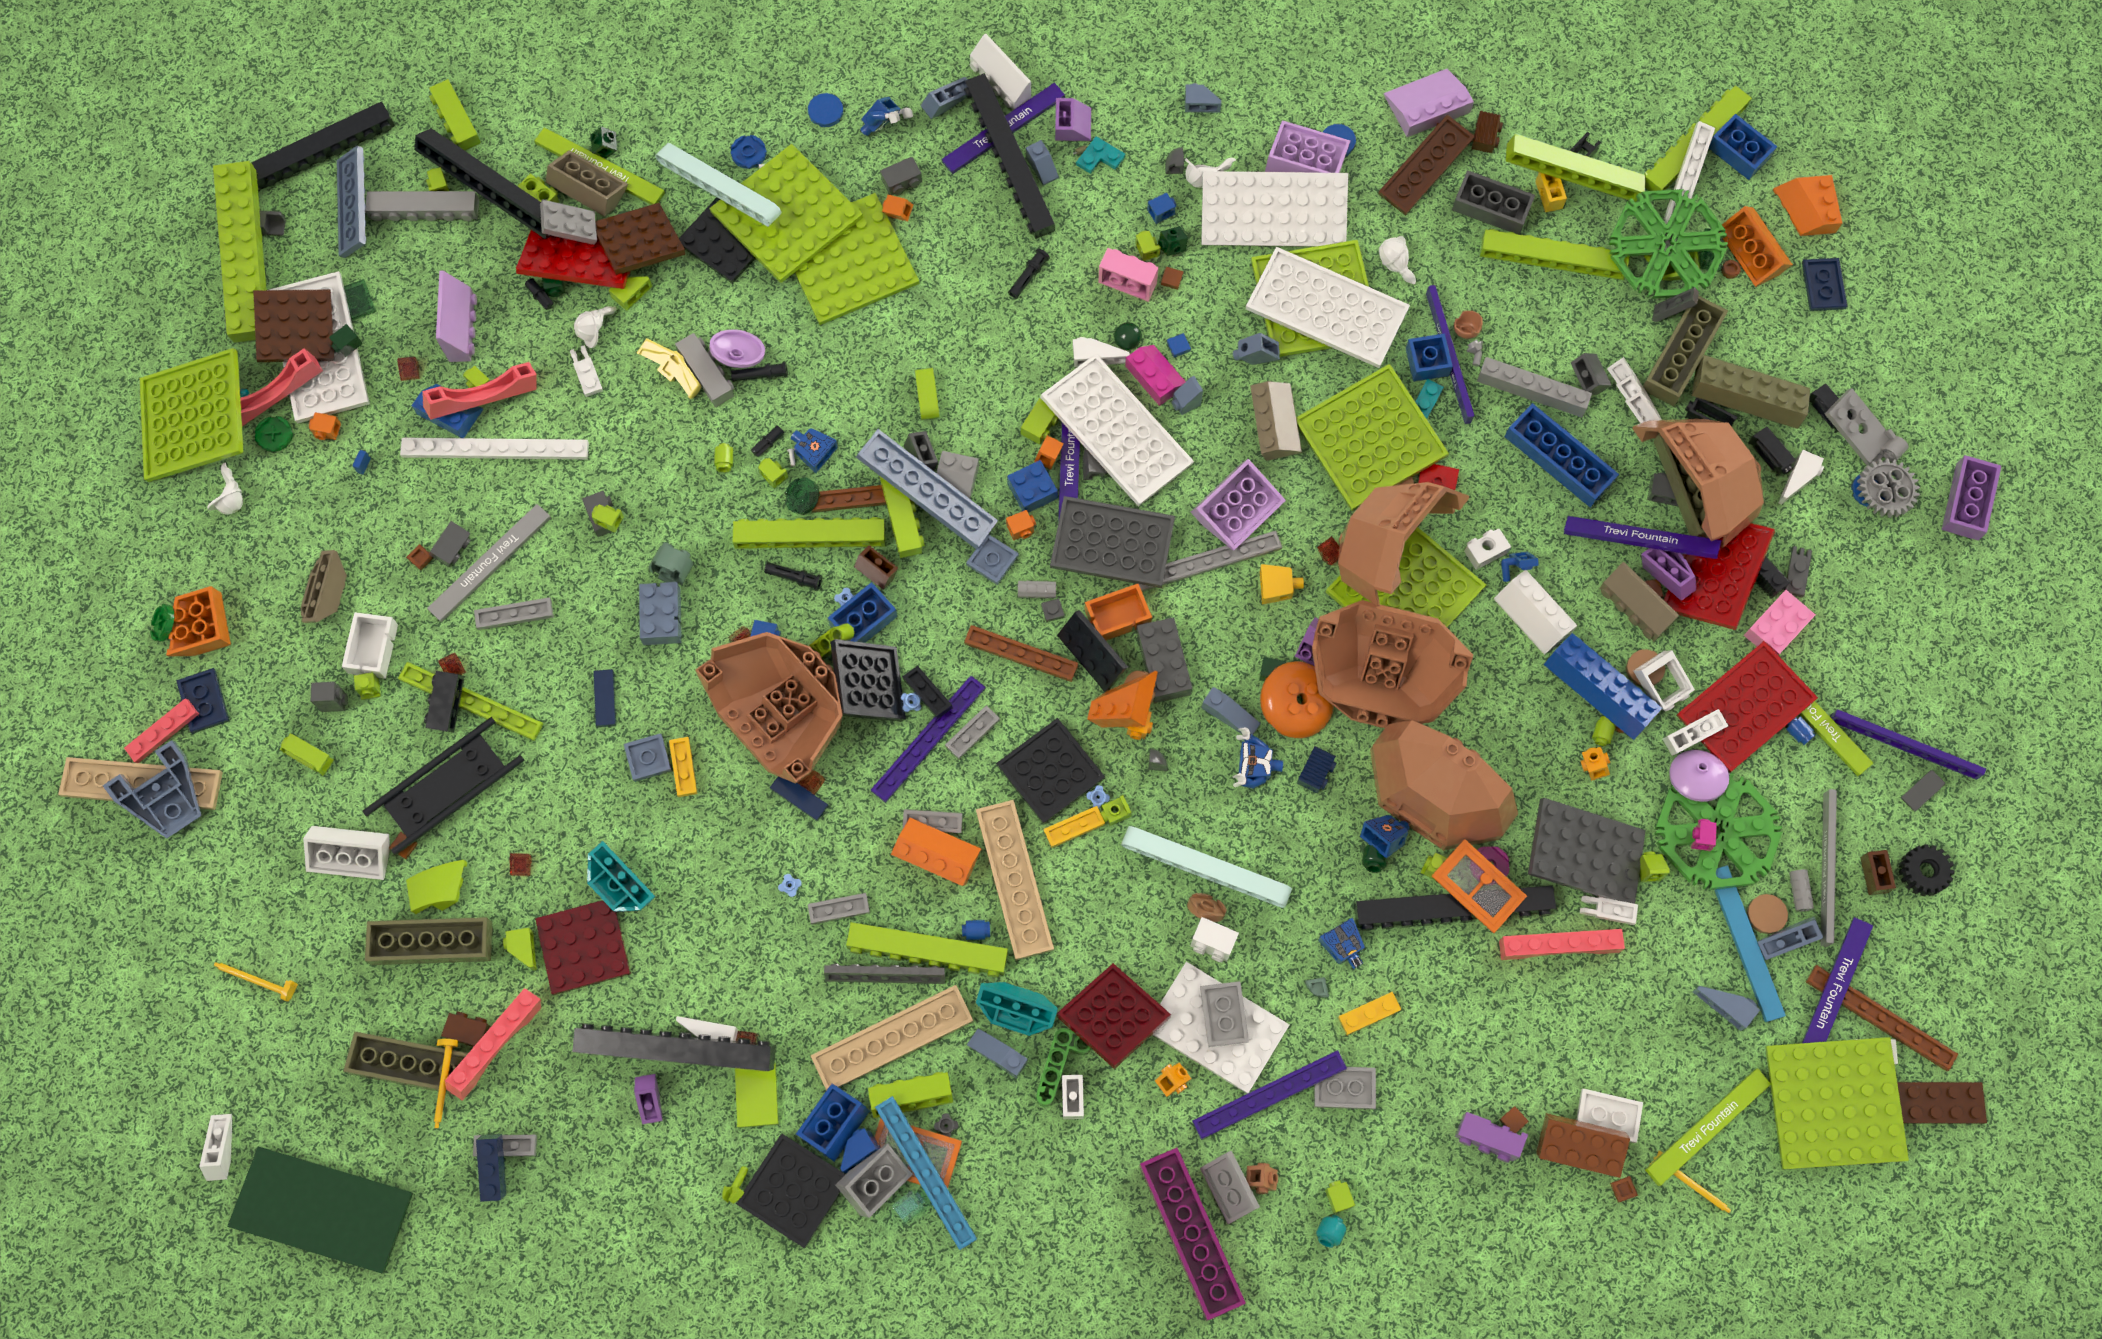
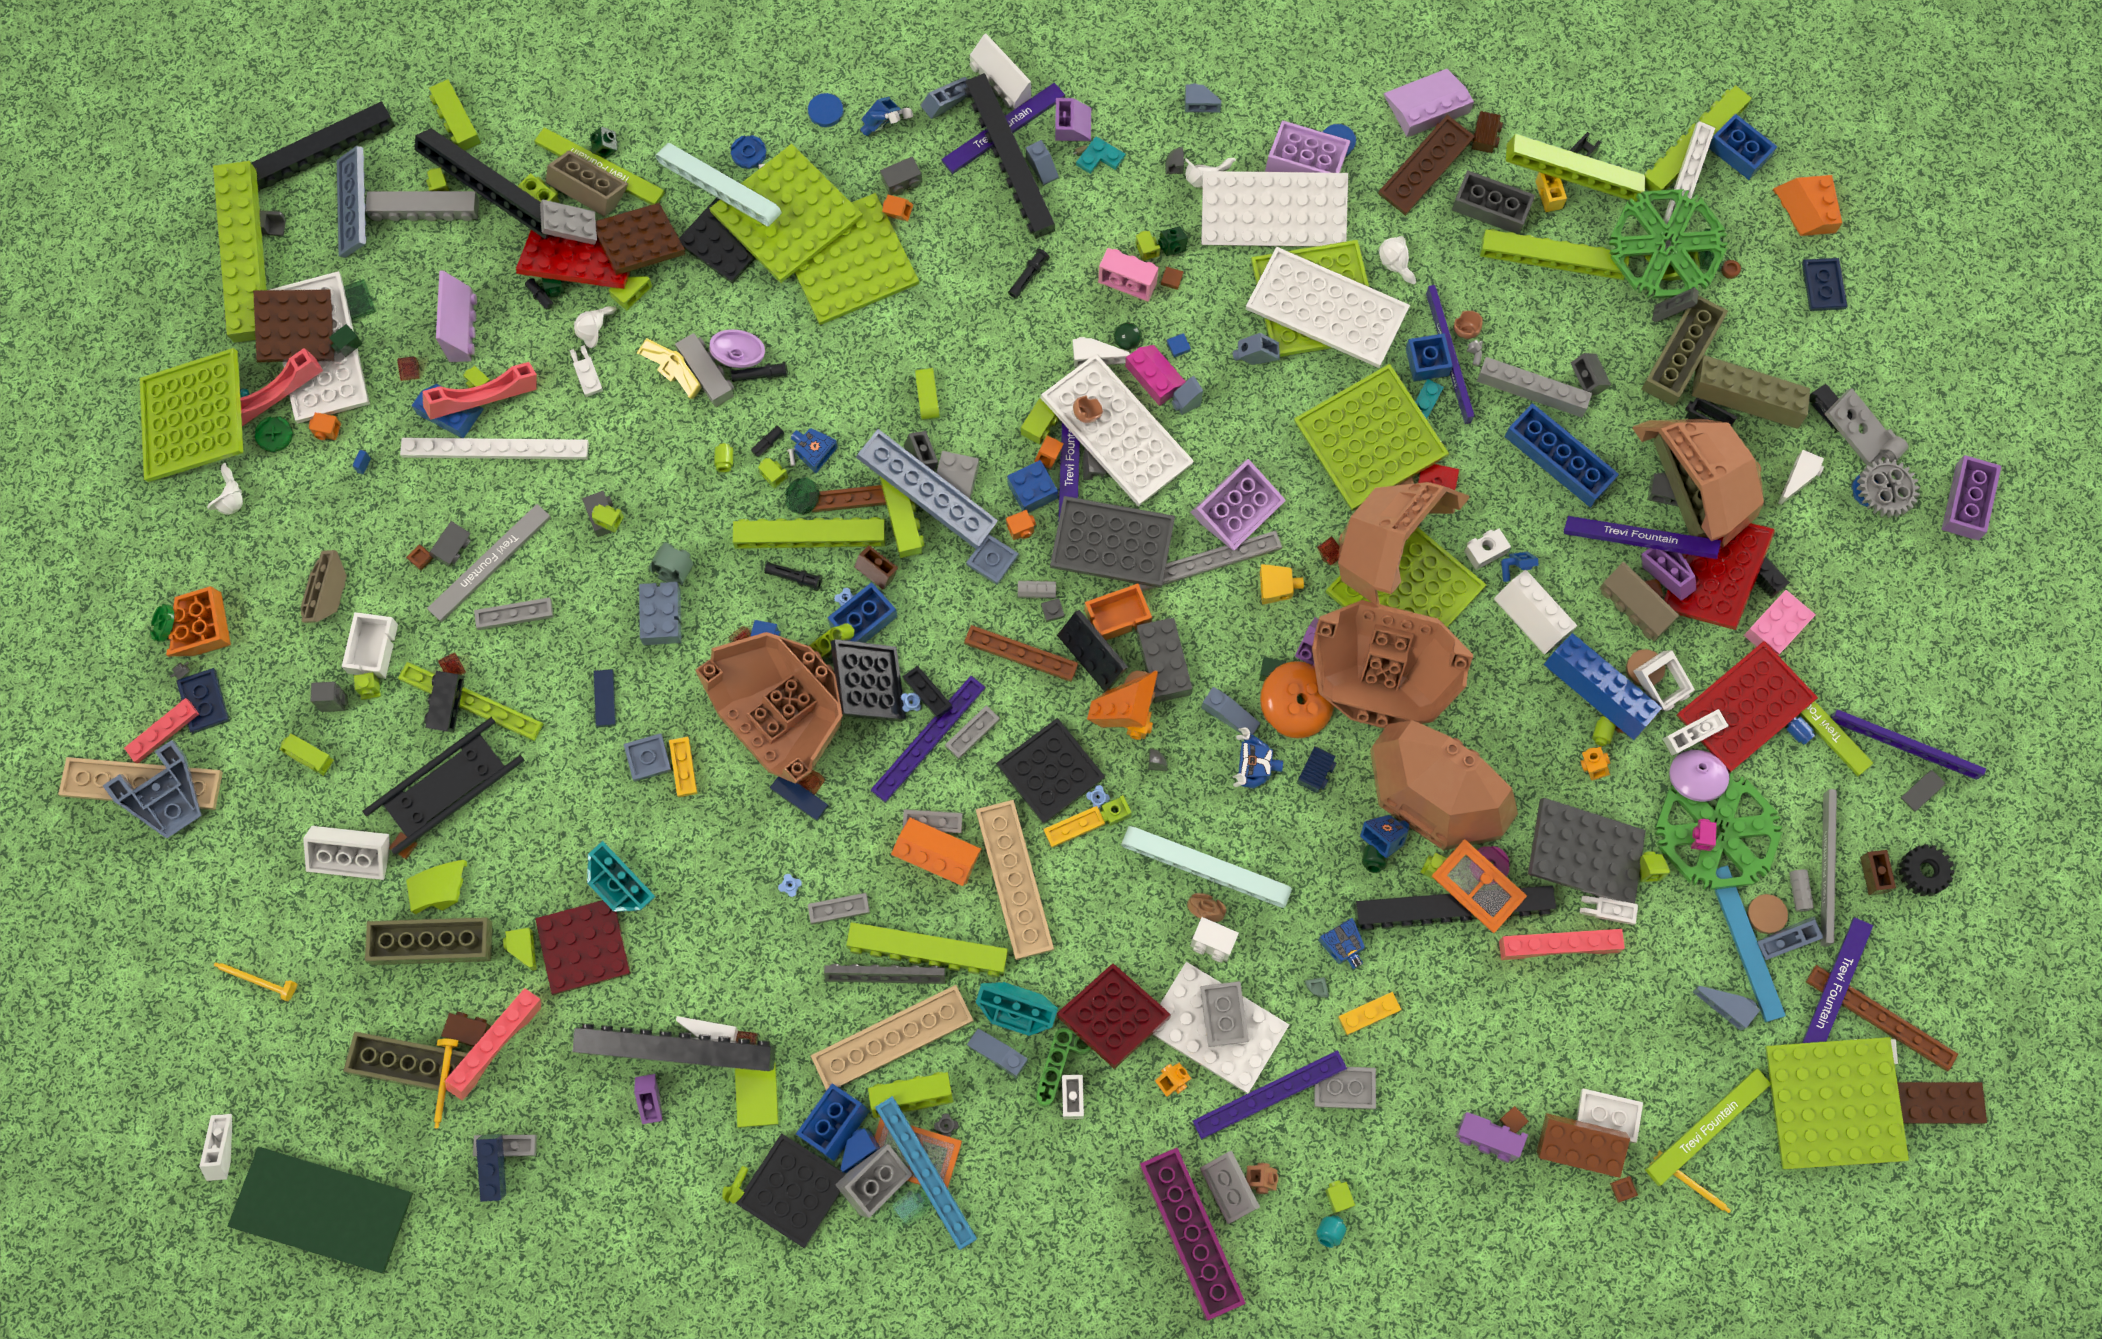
(180, 670): none -> dark grey plate
(520, 864): clear red slope -> none
(976, 930): blue brick -> none
(1087, 410): none -> nougat hair
(1161, 207): blue brick -> none
(1275, 419): dark tan slope -> none
(1633, 391): white slope -> none
(1755, 246): orange slope -> none
(1772, 451): black window -> none
(1798, 571): dark grey hinge -> none

